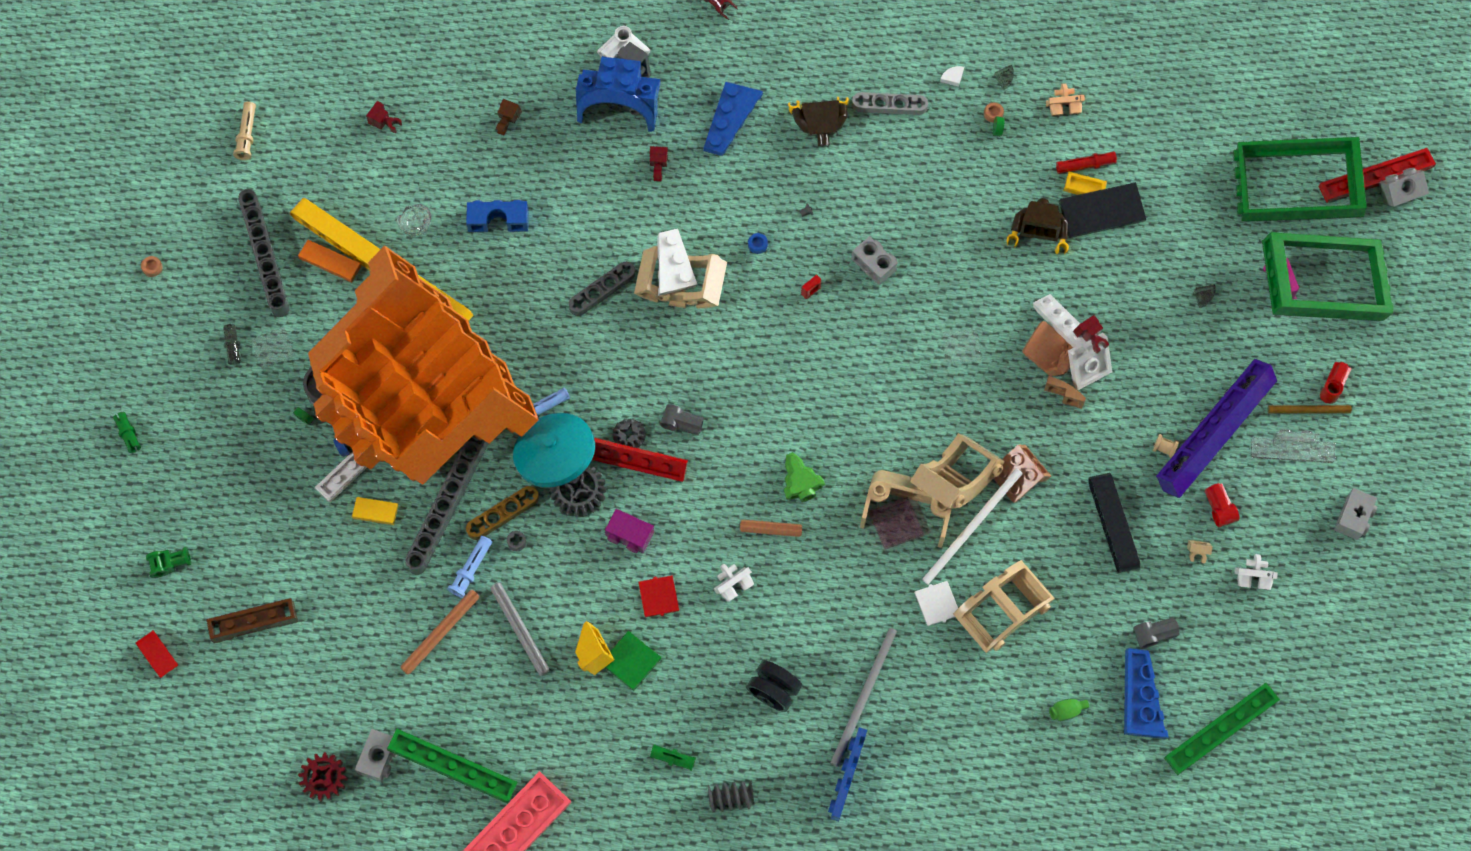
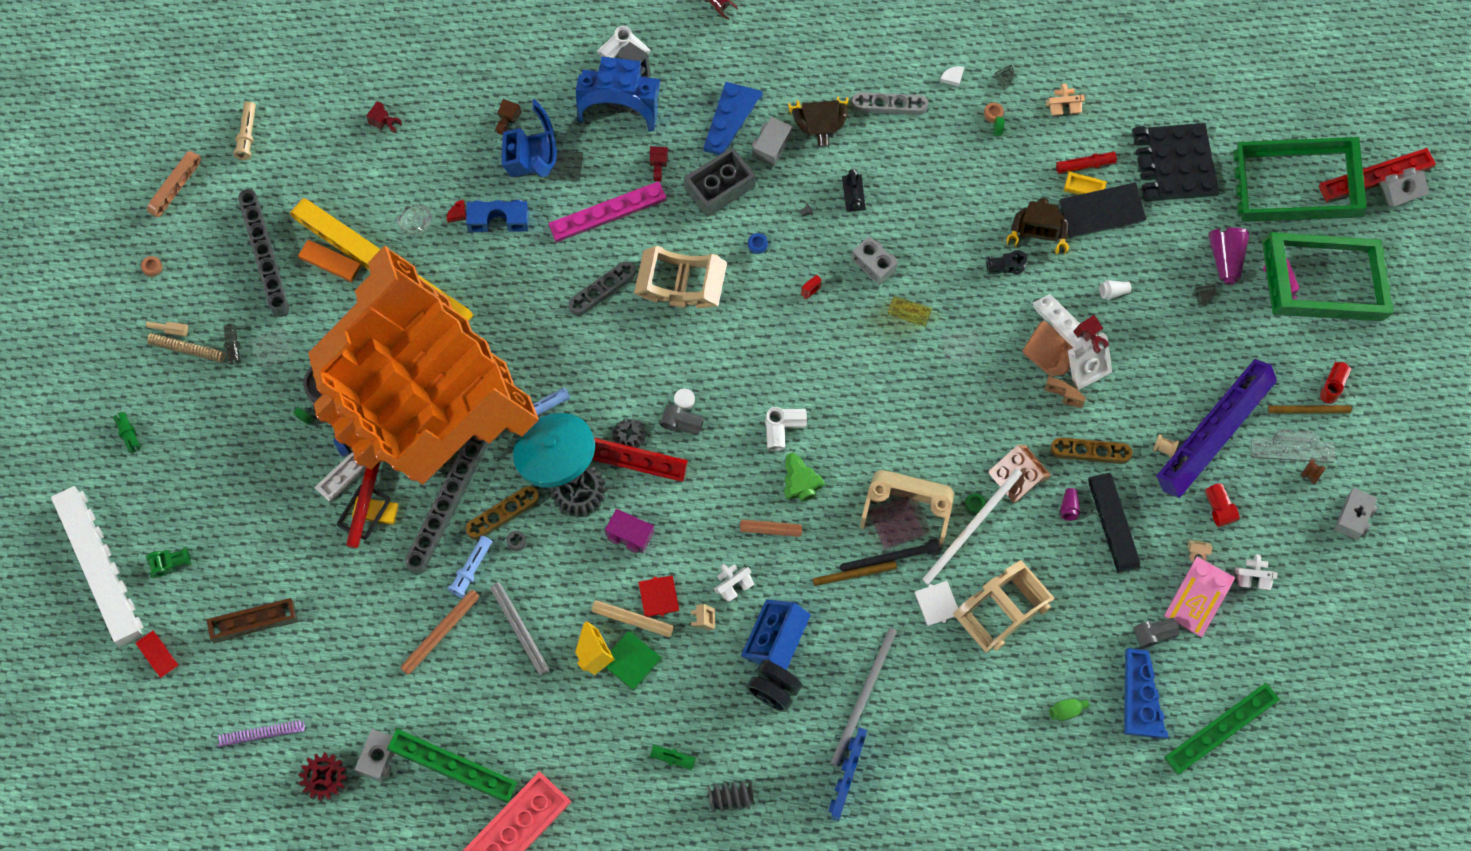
(97, 566): none -> white brick
(170, 328): none -> tan axle
(173, 184): none -> nougat beam
(186, 347): none -> tan piece
(287, 731): none -> lavender piece
(362, 506): none -> red axle
(388, 499): none -> black piece
(457, 212): none -> red tile
(530, 153): none -> blue piece
(567, 166): none -> clear smoke piece
(607, 211): none -> dark pink plate
(632, 618): none -> tan axle
(674, 266): white wing -> none
(684, 399): none -> white tile
(705, 617): none -> tan tile
(719, 182): none -> dark grey brick
(771, 141): none -> light grey brick
(776, 633): none -> blue slope
(788, 419): none -> white piece
(853, 191): none -> black hinge
(854, 573): none -> pearl gold piece
(909, 311): none -> clear yellow slope
(930, 547): none -> black piece
(947, 484): tan window -> none
(974, 503): none -> green tile
(1007, 263): none -> black connector
(1070, 505): none -> magenta cone
(1091, 447): none -> pearl gold beam
(1113, 289): none -> white cone
(1177, 160): none -> black hinge
(1199, 596): none -> bright pink slope
(1229, 252): none -> magenta cone
(1312, 471): none -> reddish brown wheel

